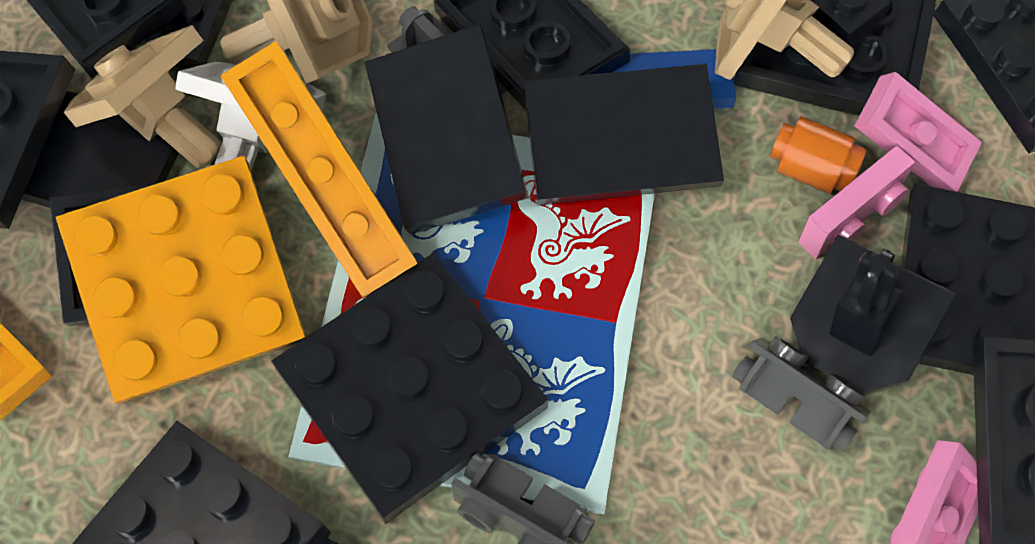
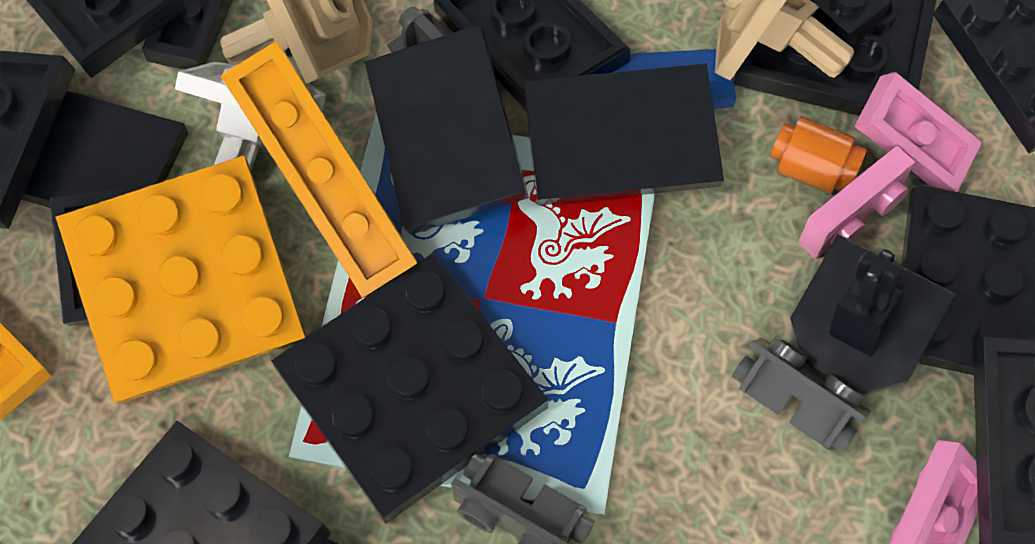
(145, 96): tan piece -> none

